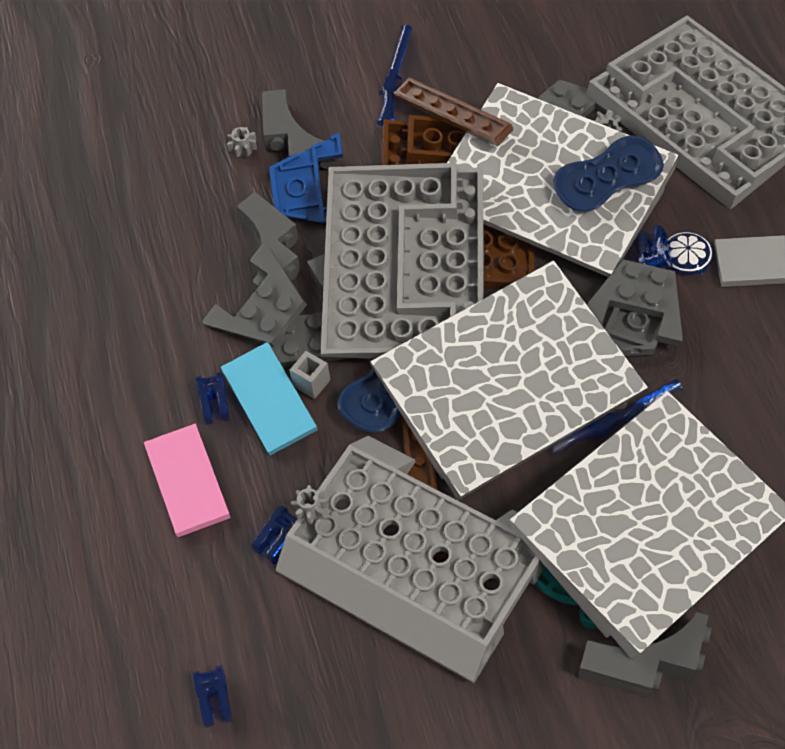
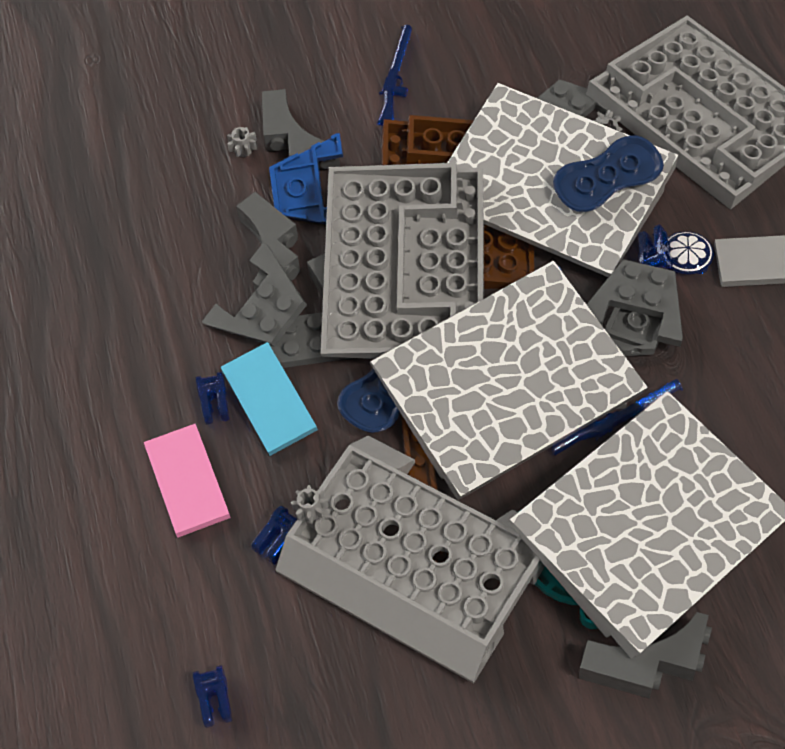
(310, 374): light grey brick -> none
(454, 111): reddish brown tile -> none

